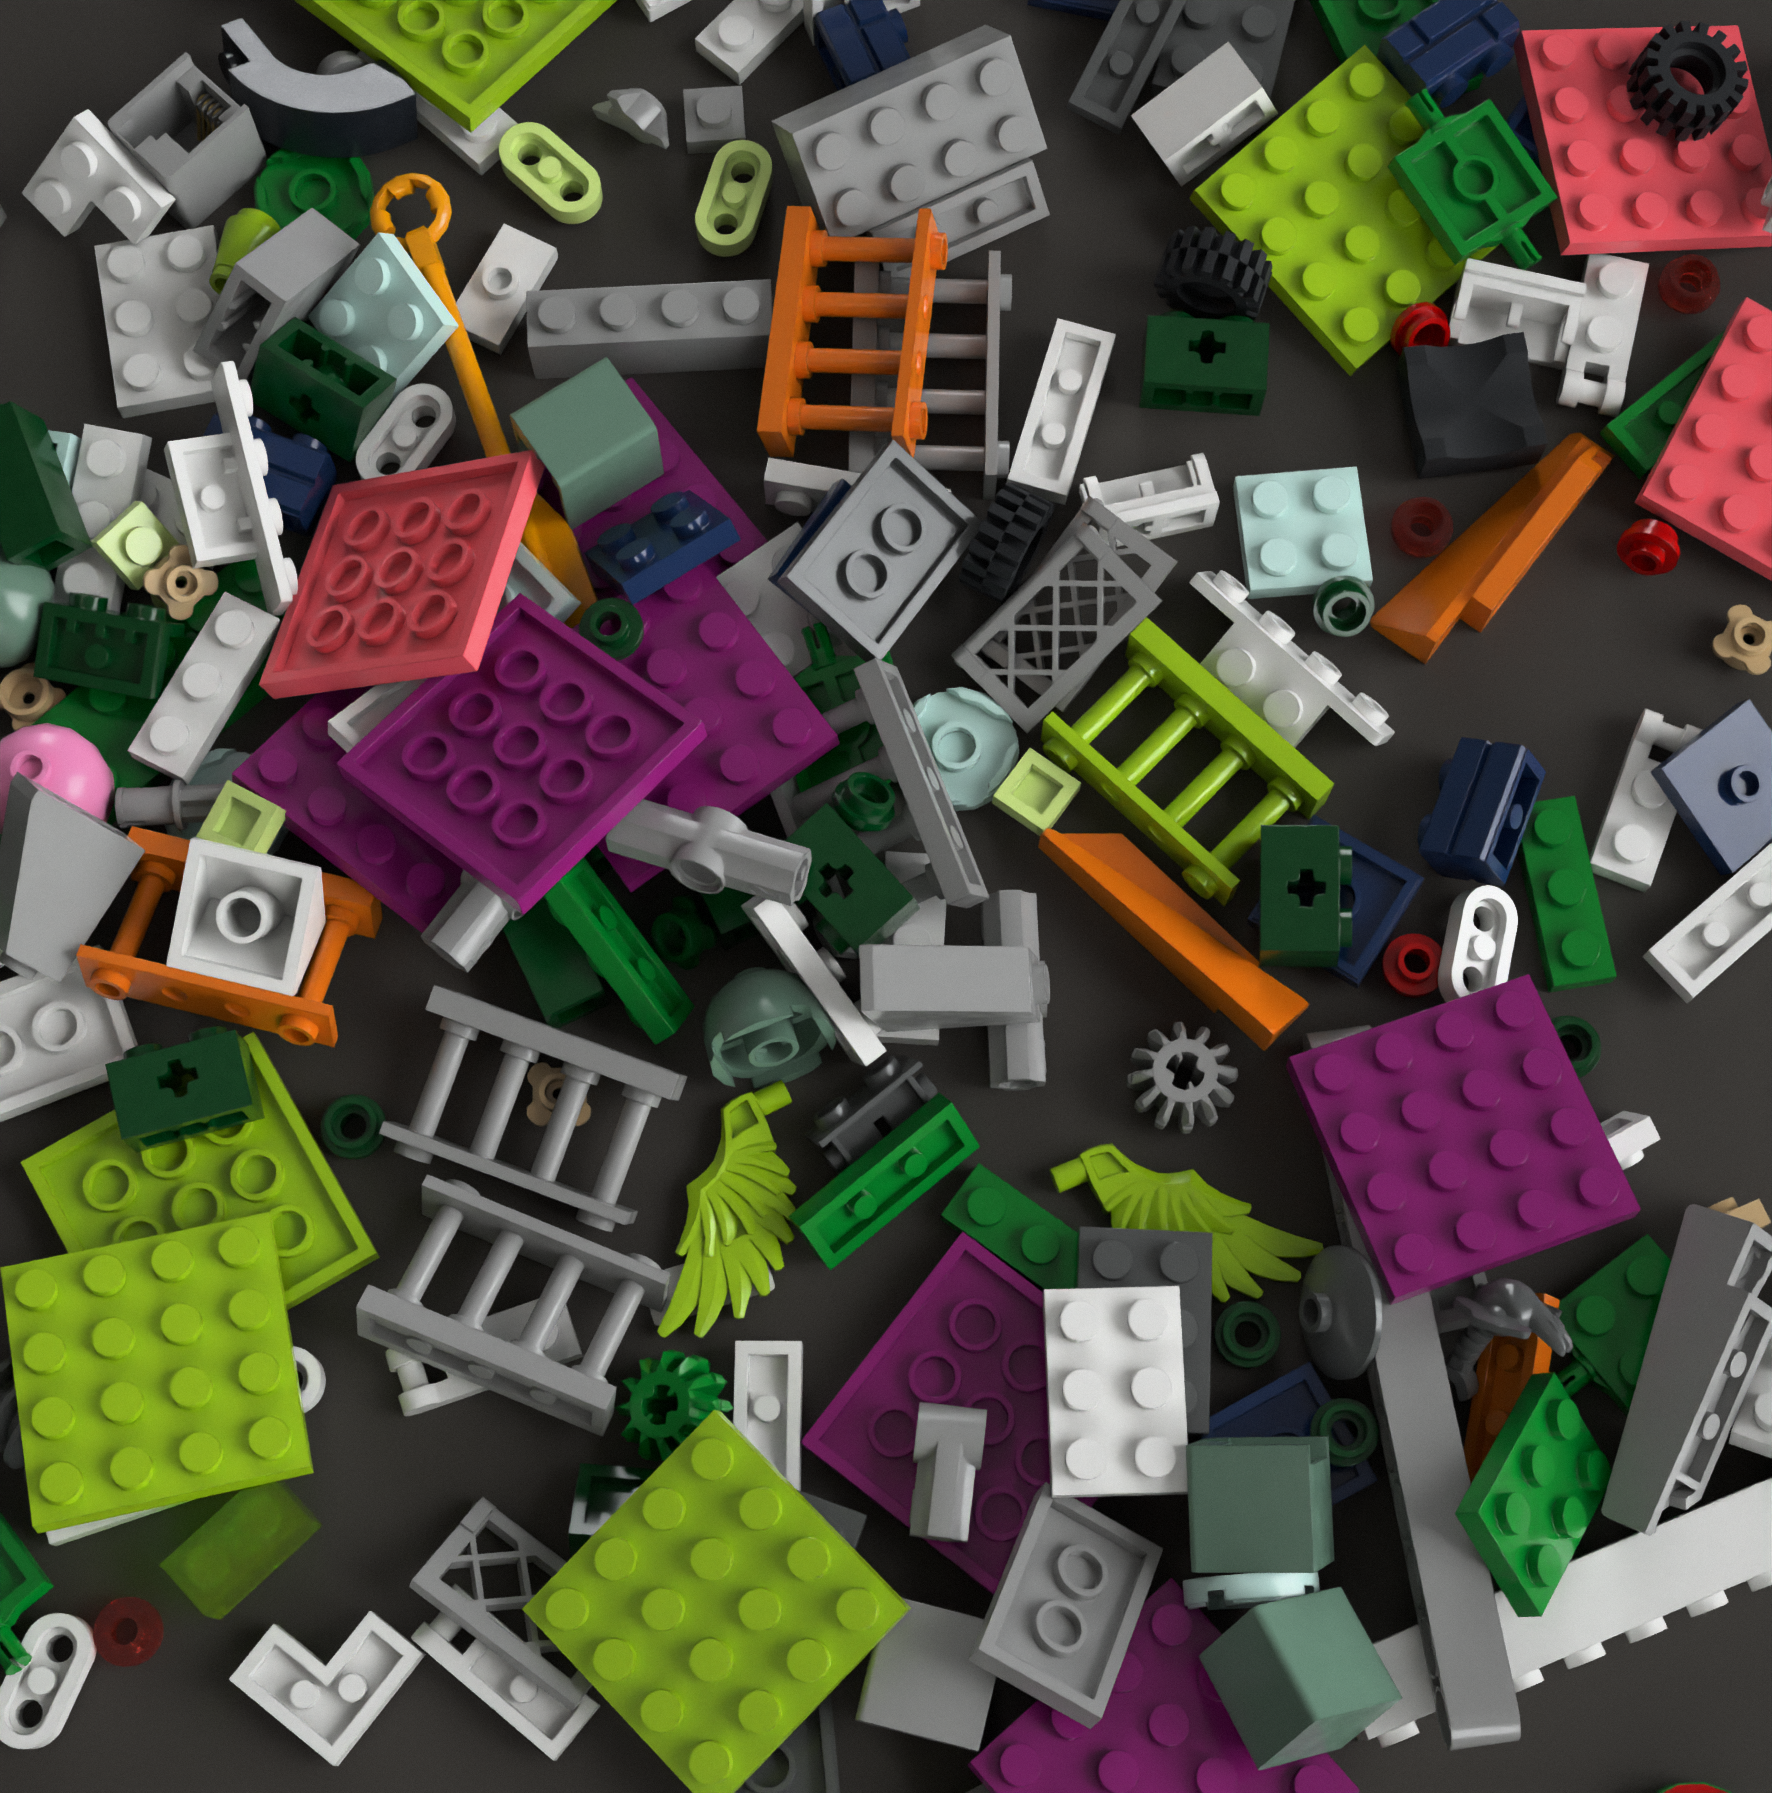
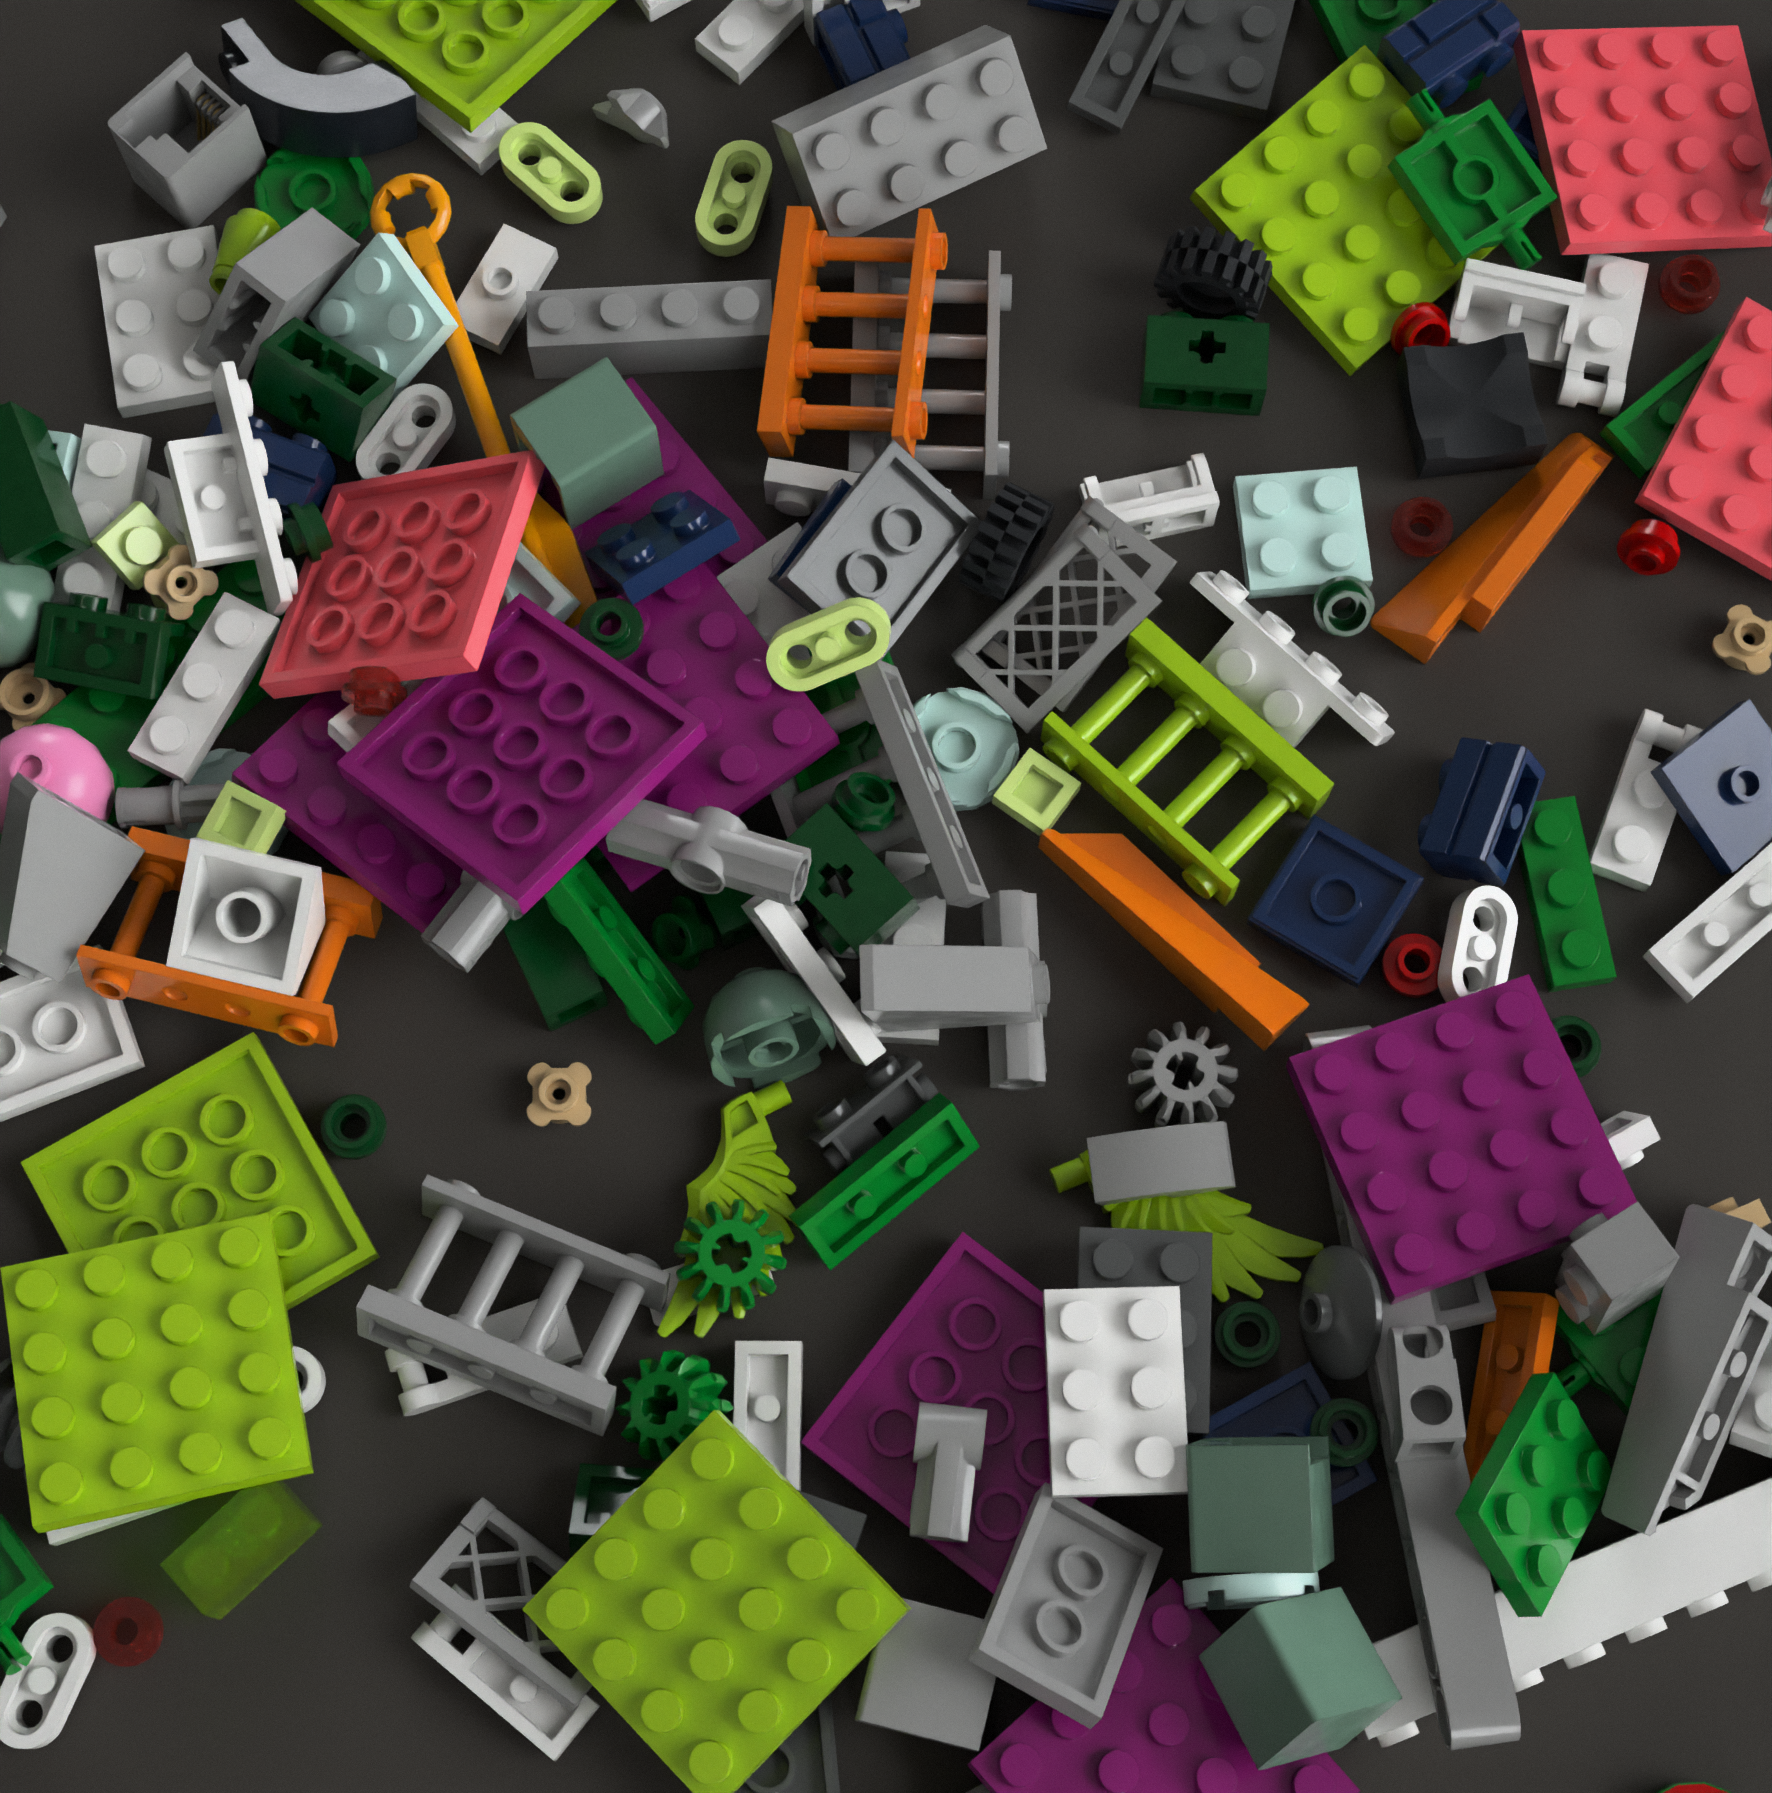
(93, 170): white plate -> none
(217, 1099): dark green brick -> none
(306, 531): none -> dark green plate
(333, 1701): white plate -> none
(373, 691): none -> clear red plate
(522, 1044): light grey fence -> none
(713, 118): light grey plate -> none
(739, 1235): none -> green gear
(831, 643): none -> yellowish green plate
(975, 213): light grey plate -> none
(1015, 1230): green plate -> none
(1061, 410): white plate -> none
(1160, 1162): none -> light grey slope
(1205, 113): white hinge -> none
(1296, 858): dark green brick -> none
(1424, 1394): none -> light grey leg
(1501, 1309): dark grey piece -> none
(1613, 1267): none -> light grey brick
(1702, 58): black tyre -> none

